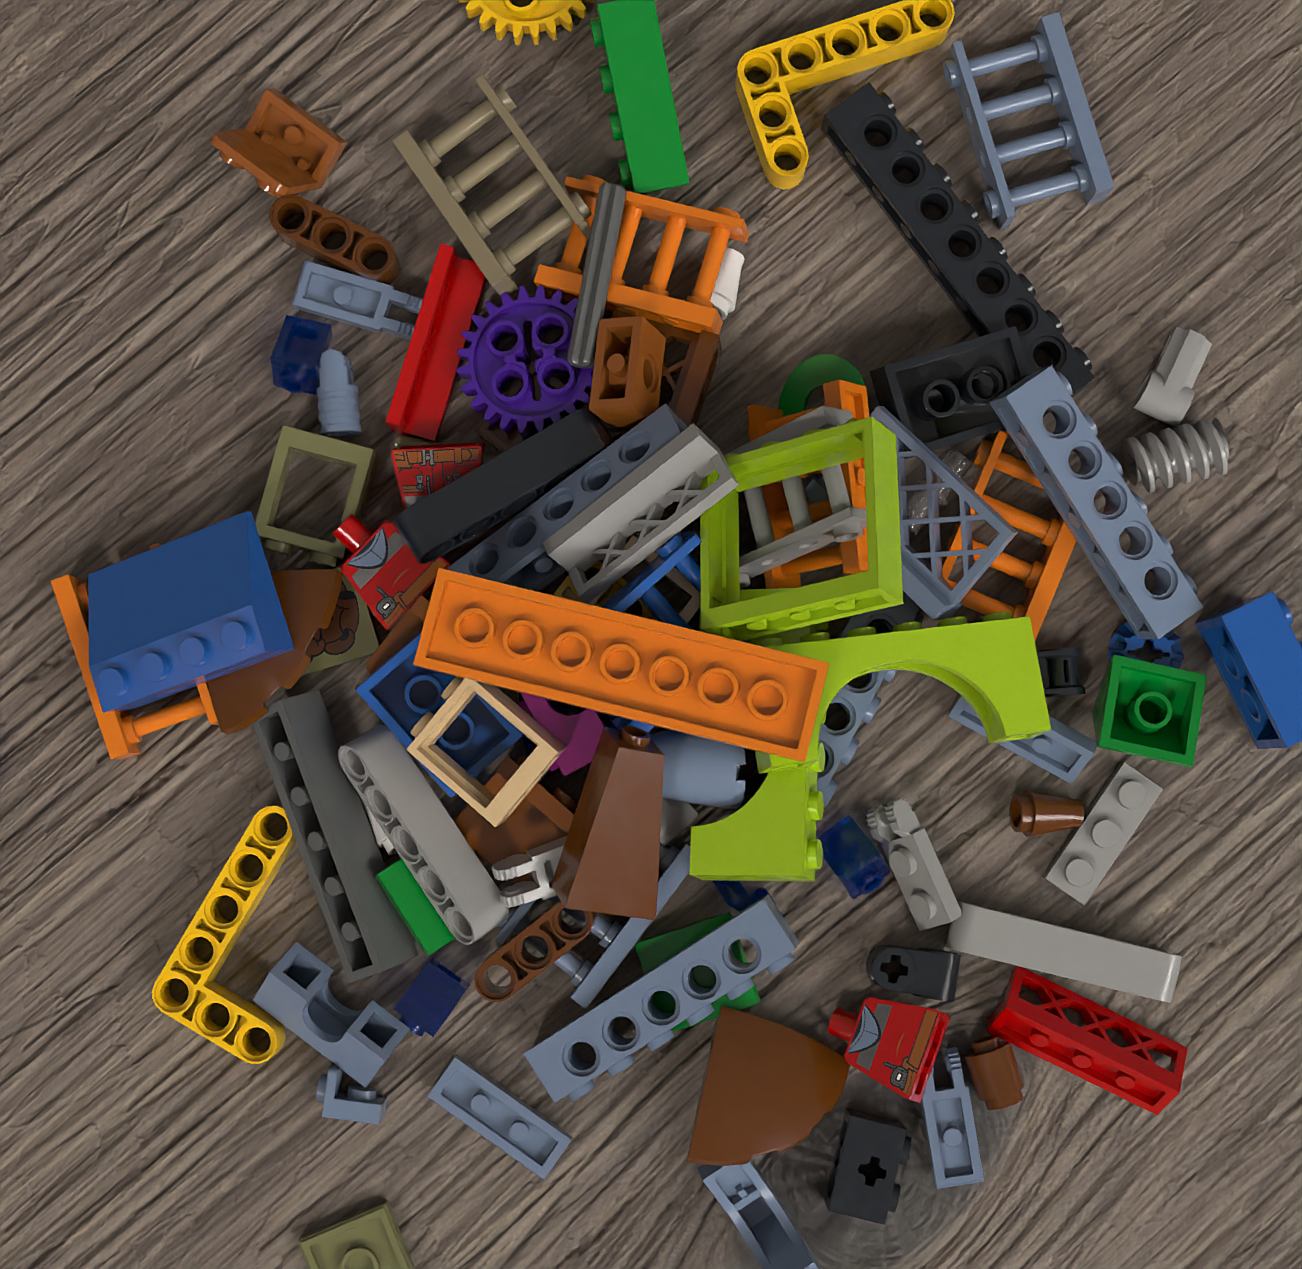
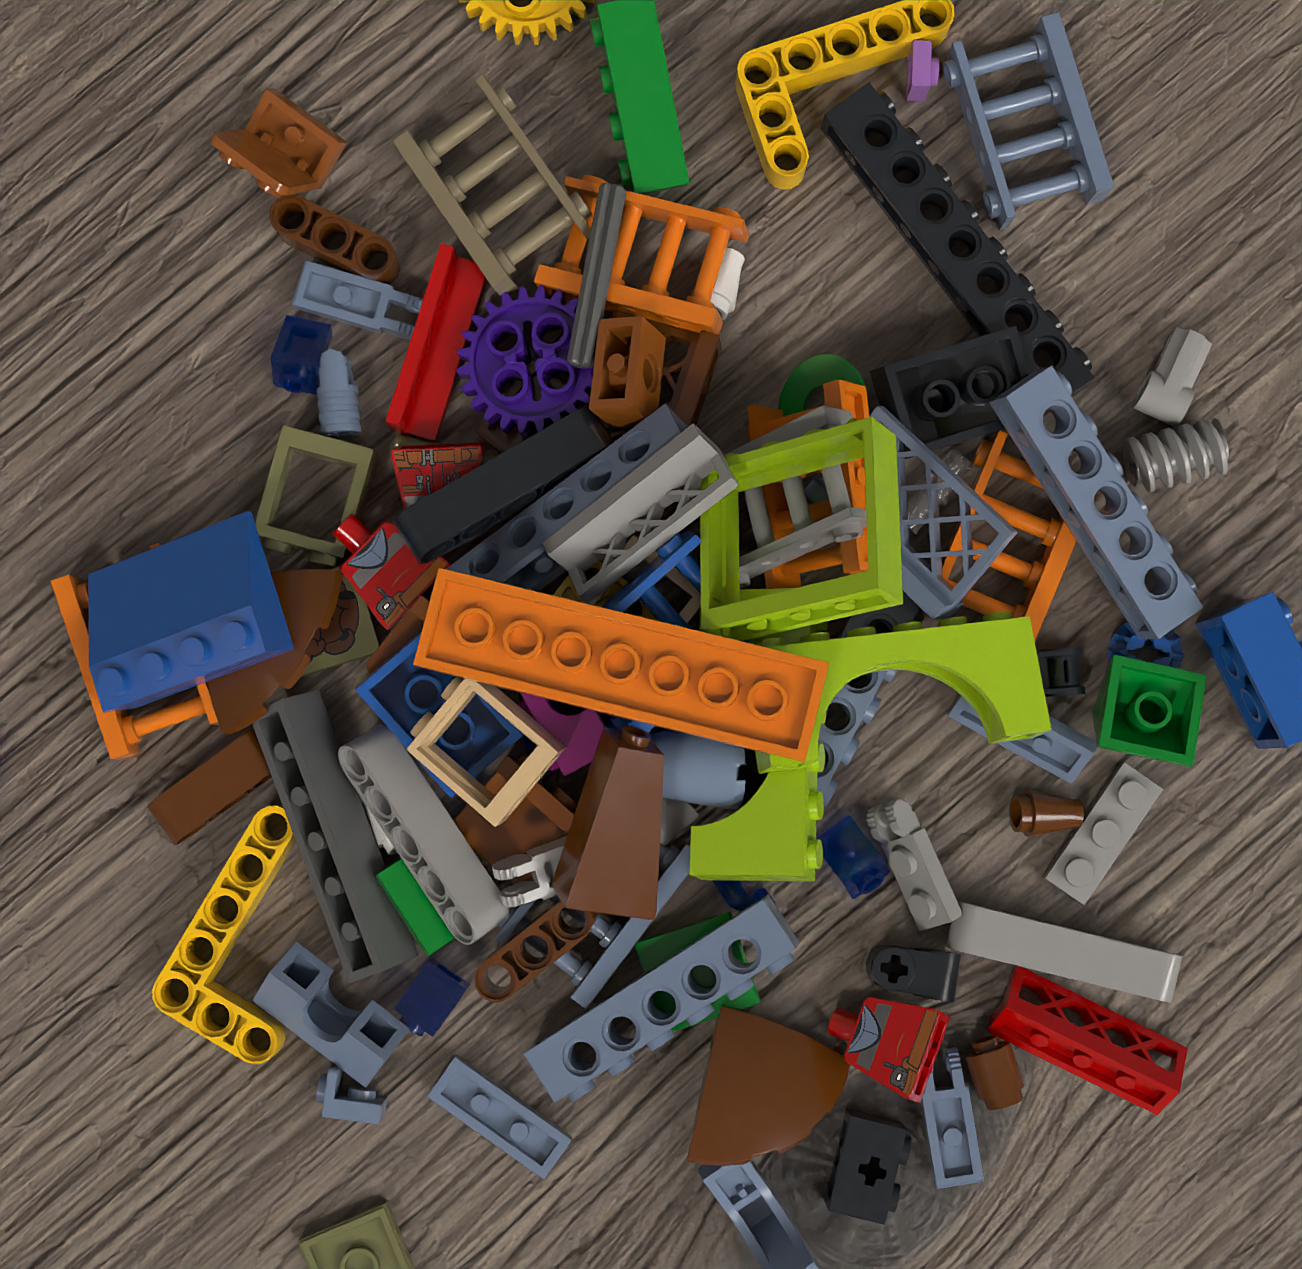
(211, 788): none -> reddish brown beam
(921, 71): none -> medium lavender plate

